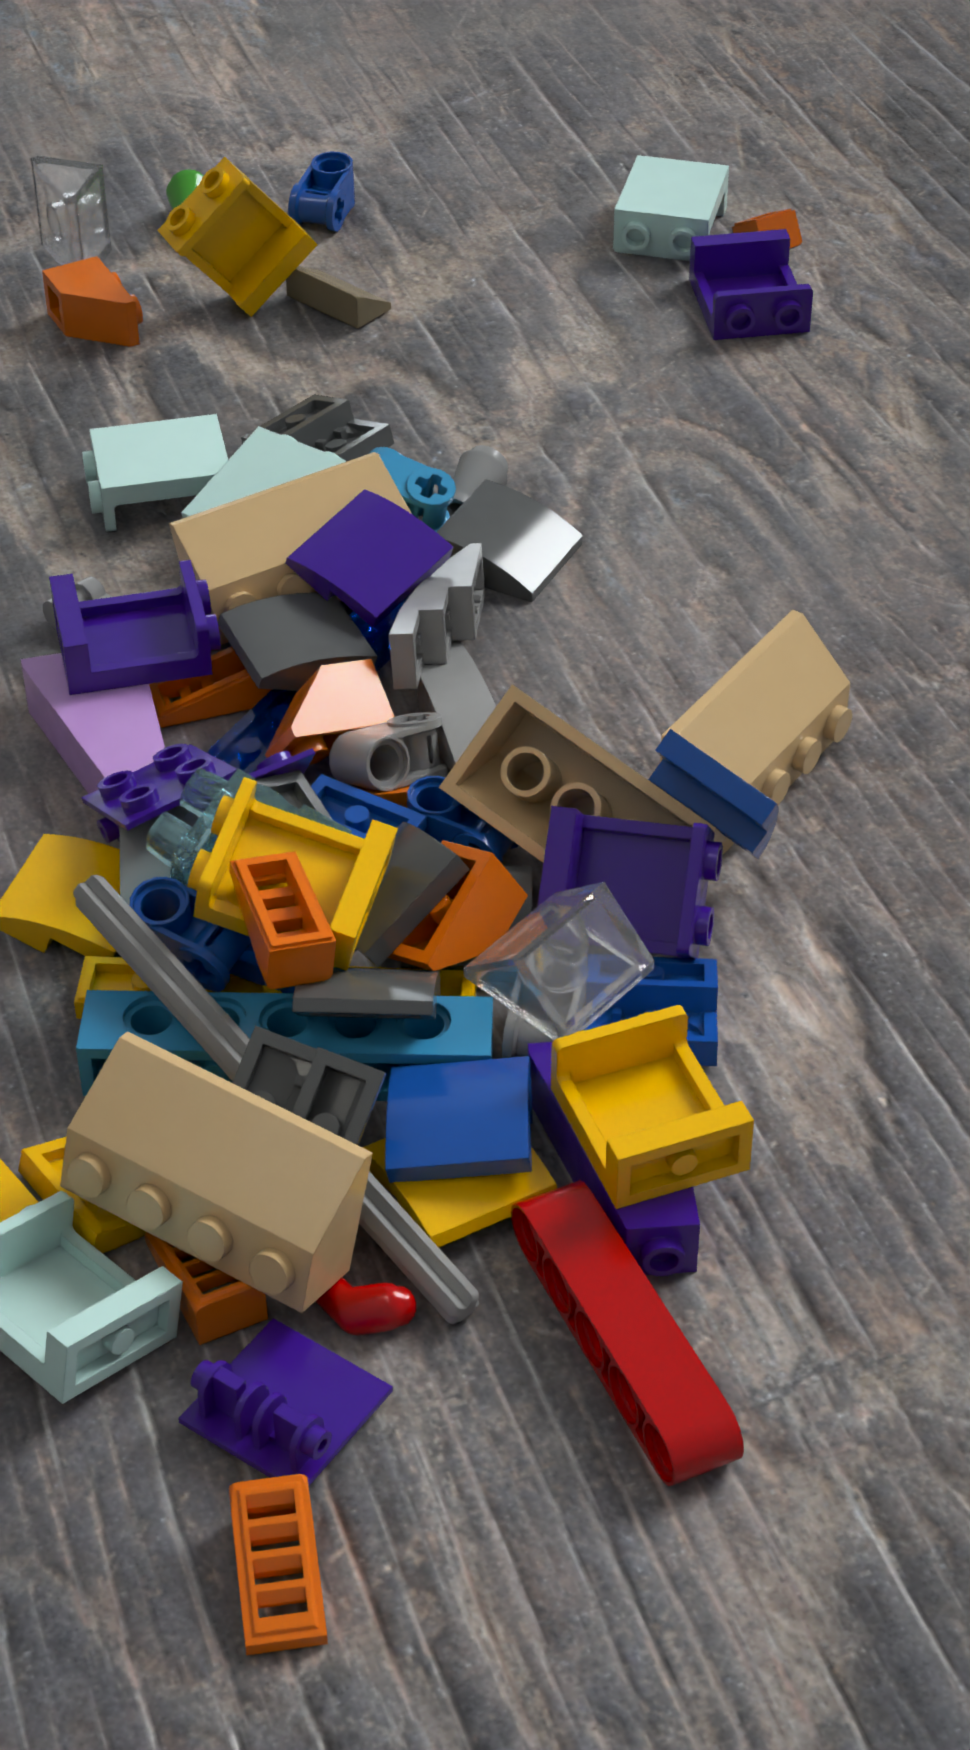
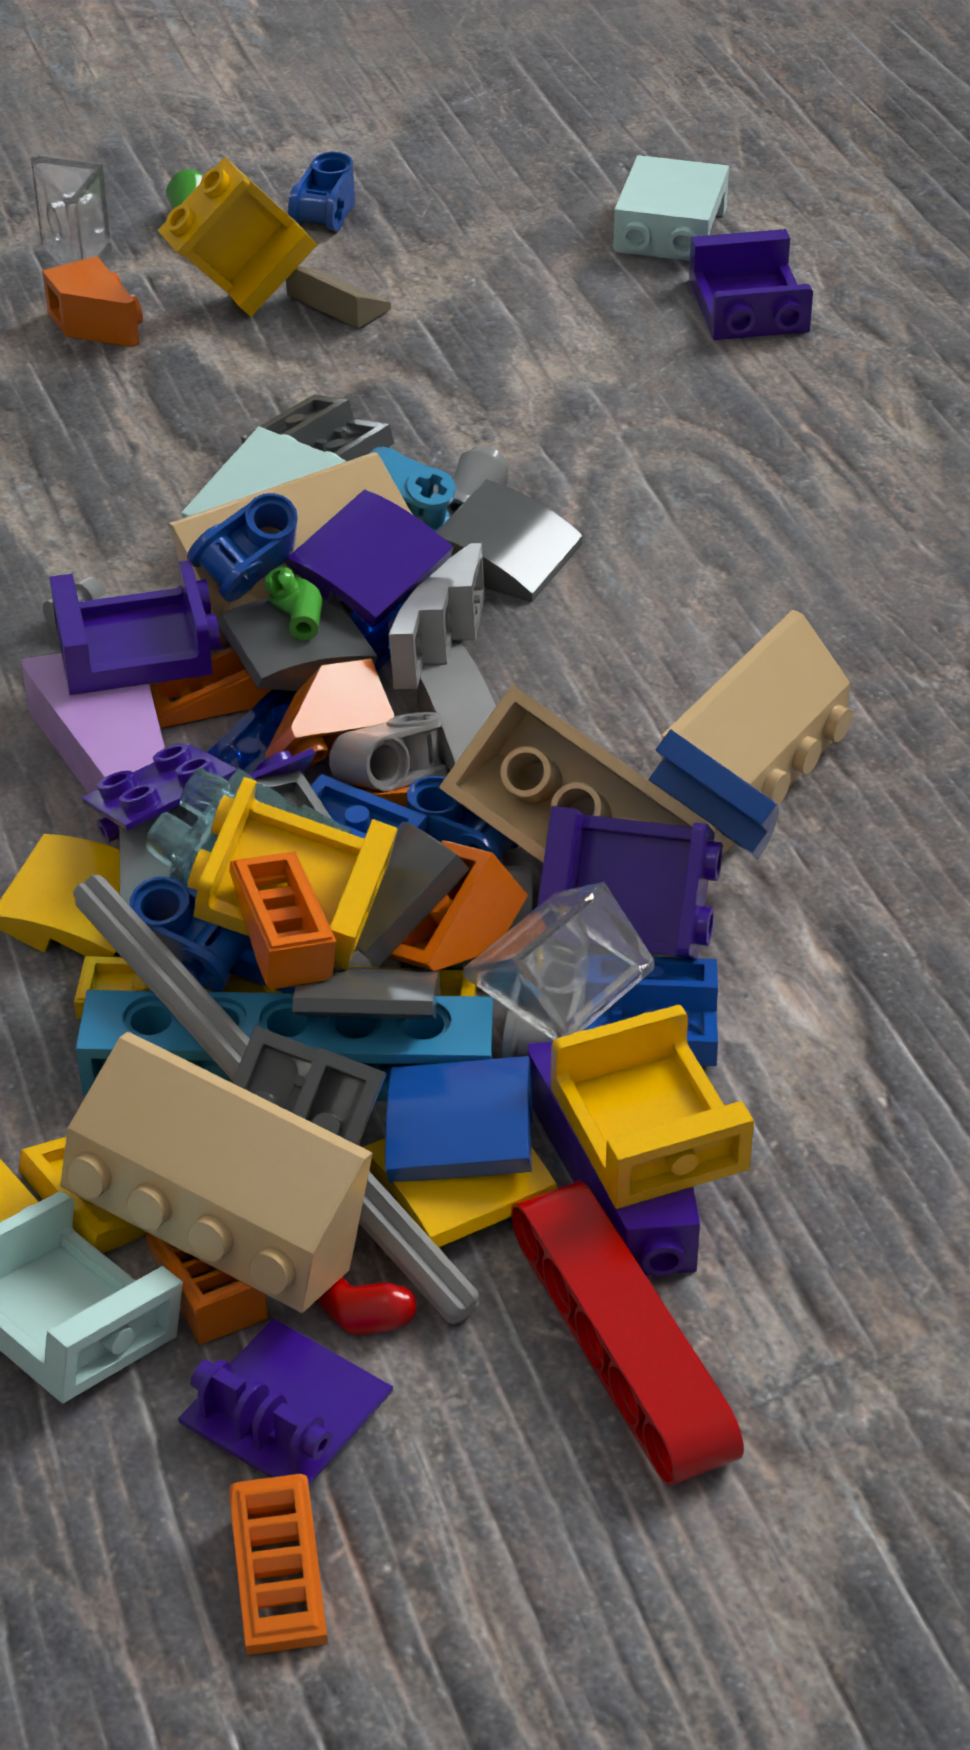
(151, 462): light aqua panel -> none
(239, 552): none -> blue piece
(297, 599): none -> bright green arm
(774, 220): orange slope -> none

